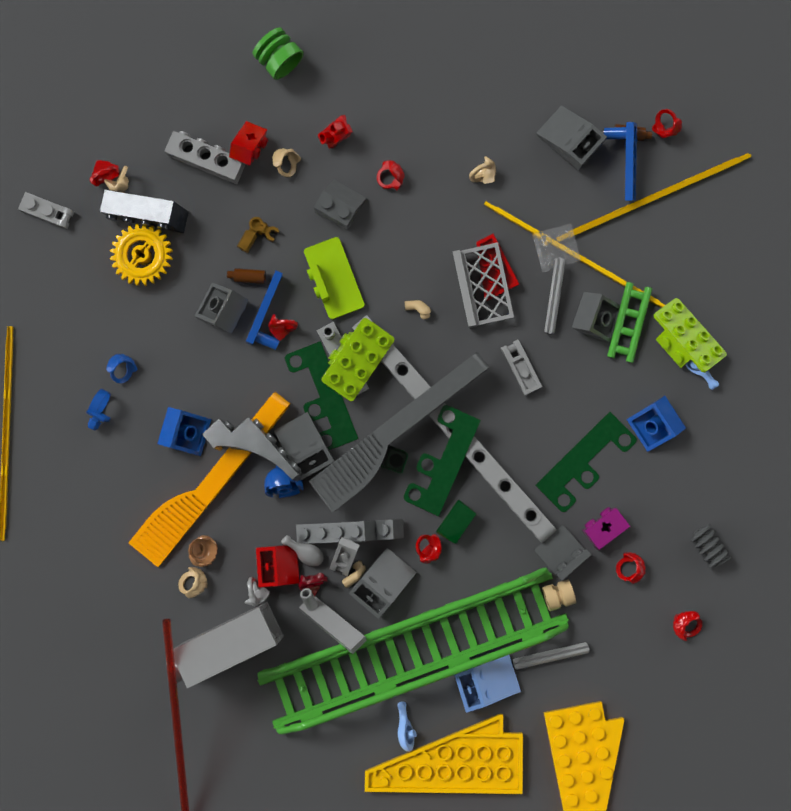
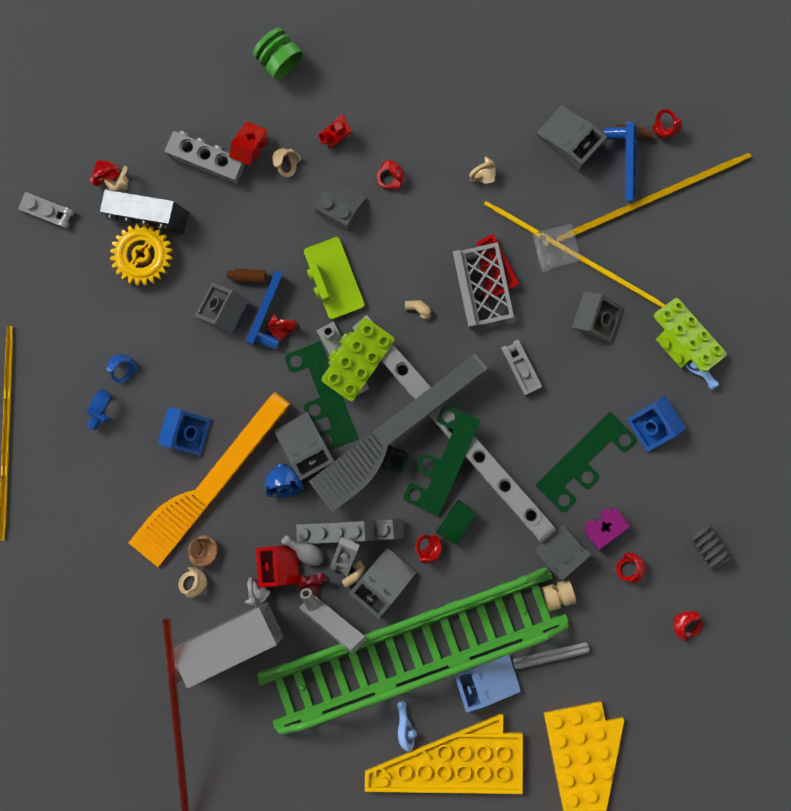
(251, 438): arch -> none
(256, 226): pearl gold bar -> none
(554, 297): light grey axle -> none
(625, 311): bright green bar -> none

